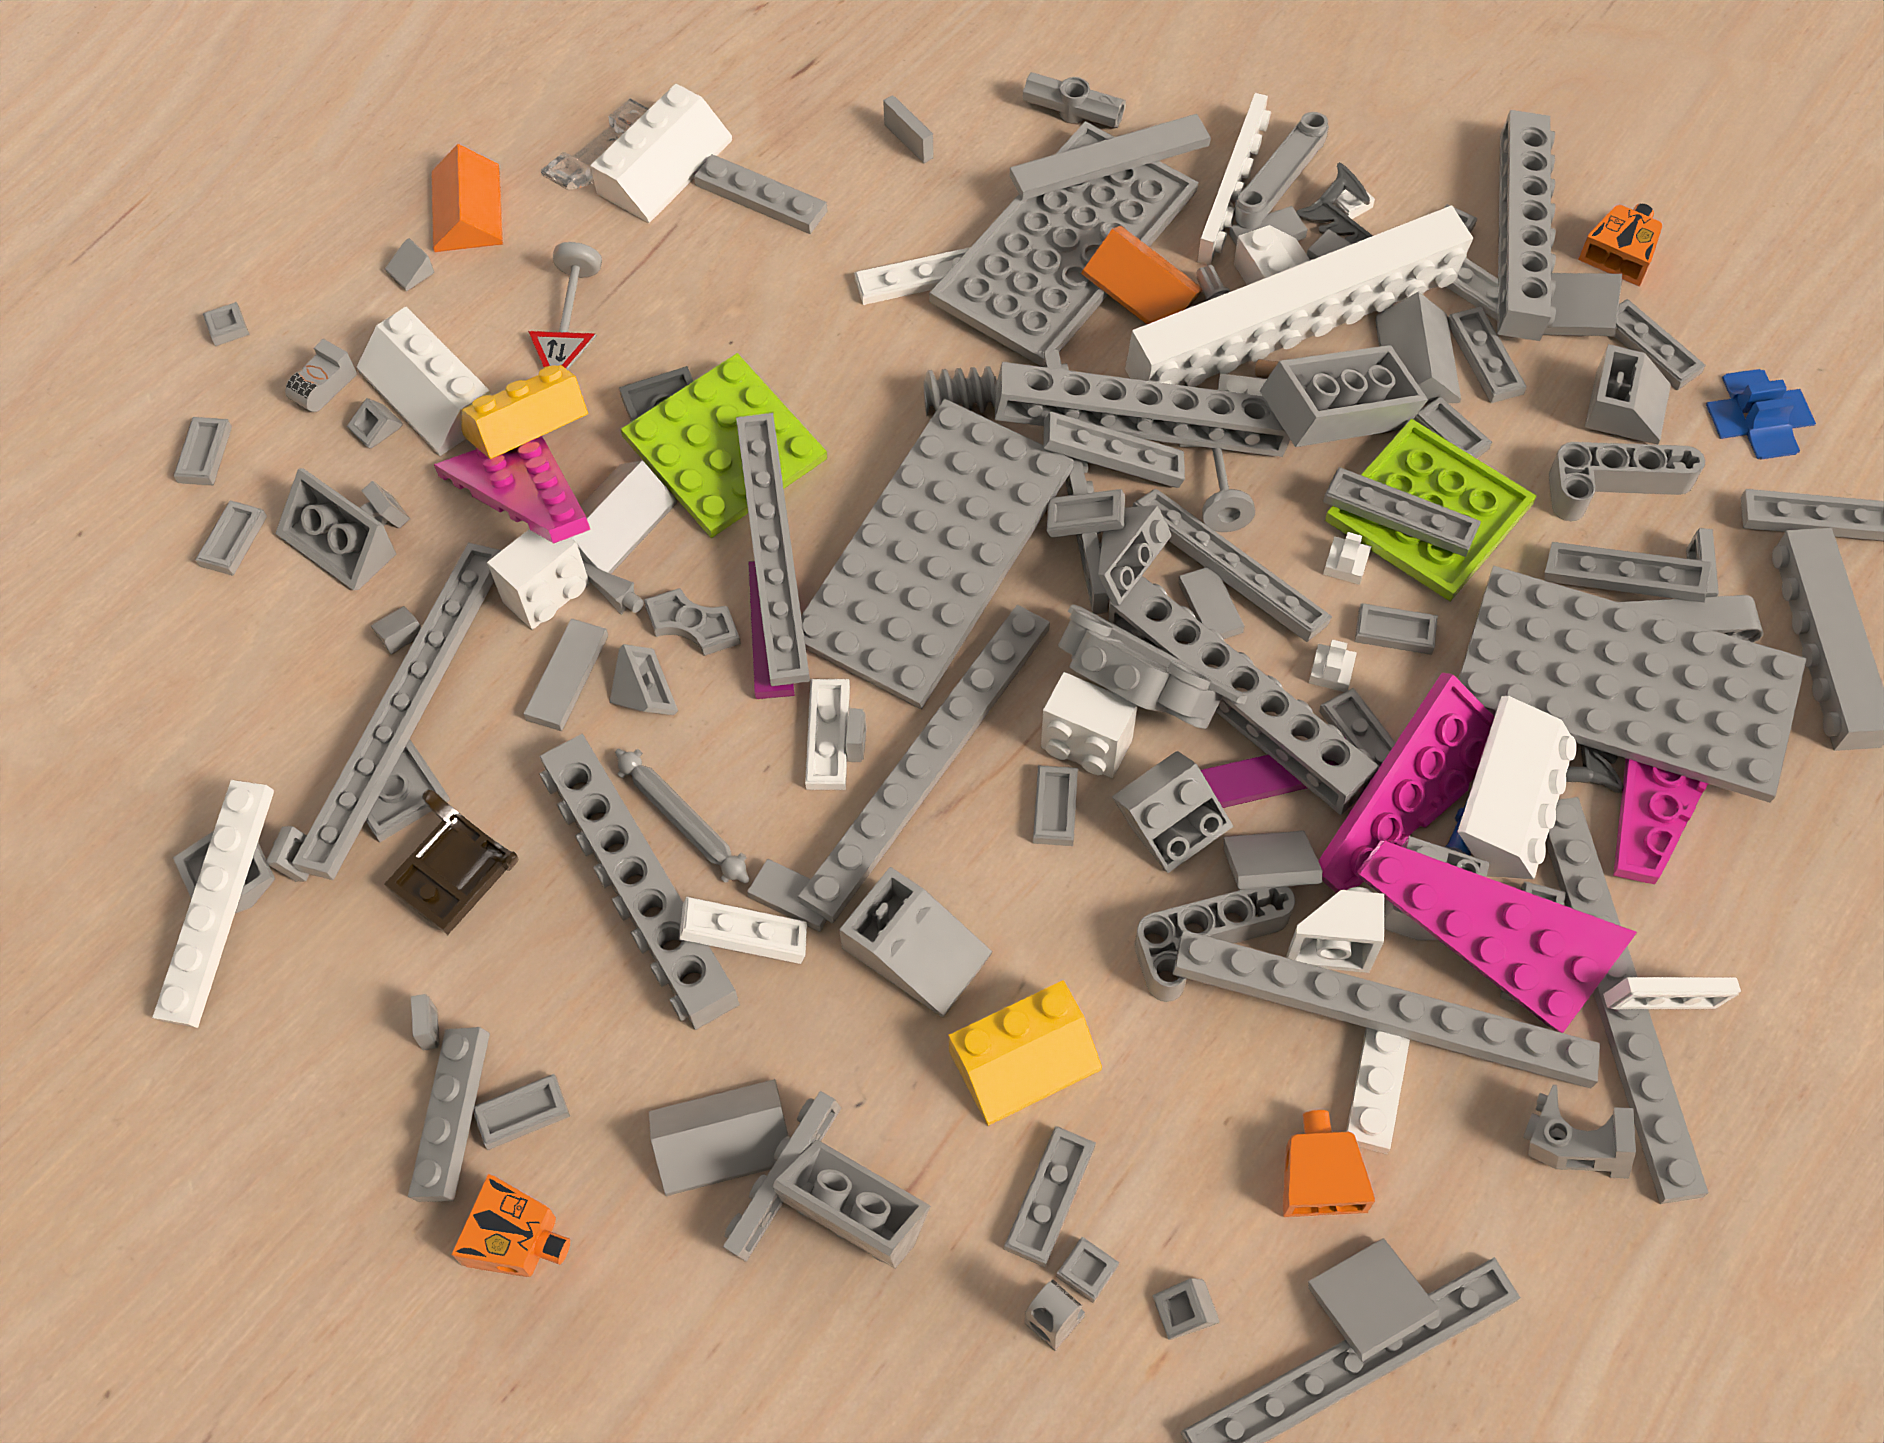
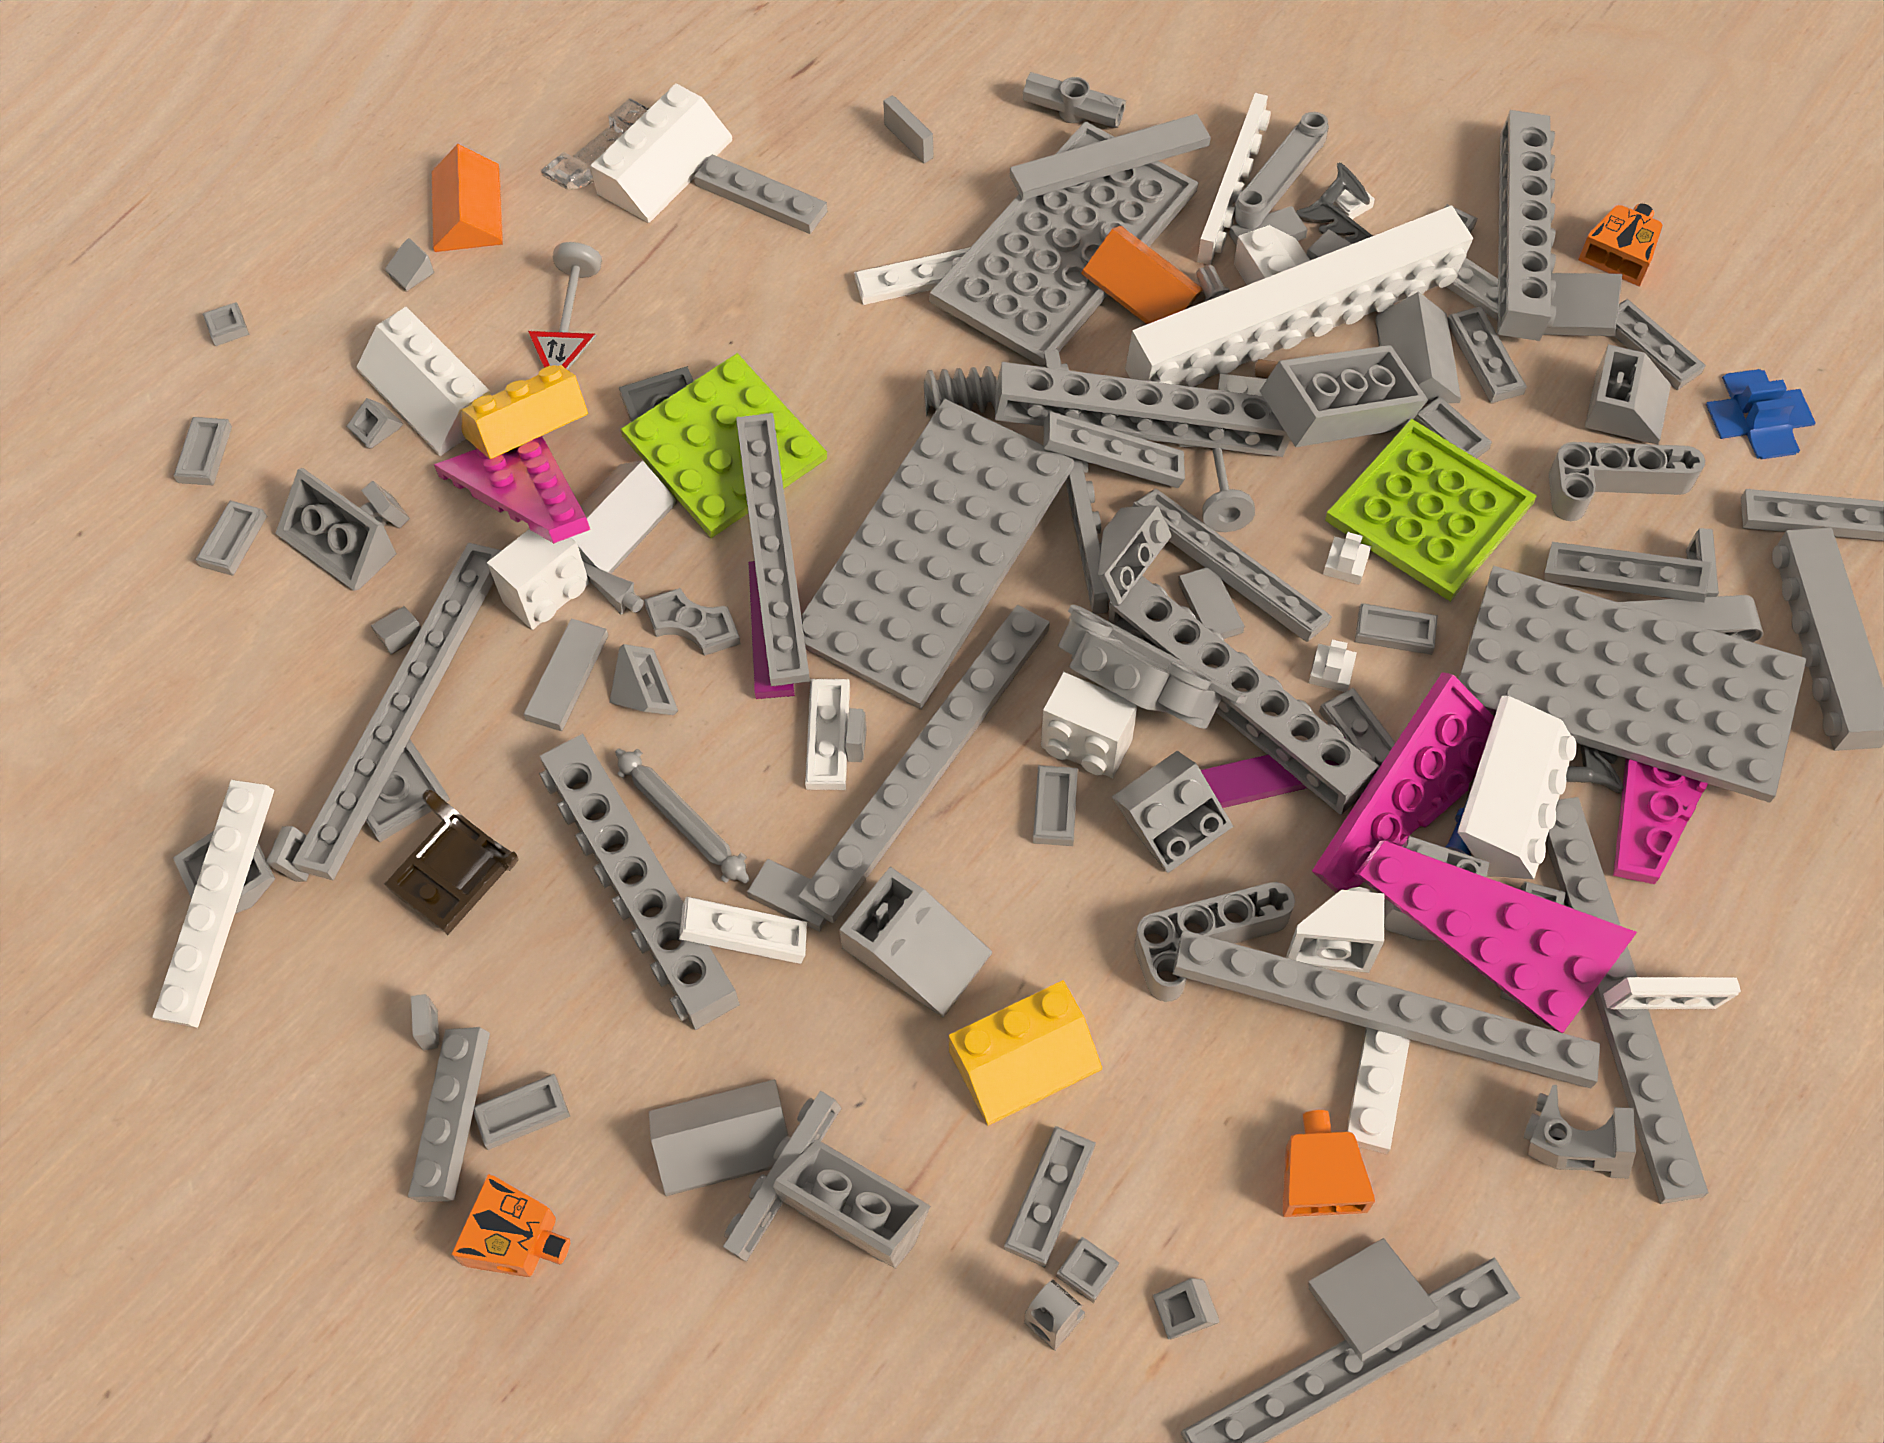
(321, 377): light grey leg -> none
(1086, 513): light grey tile -> none
(1272, 860): light grey tile -> none
(1401, 511): light grey tile -> none

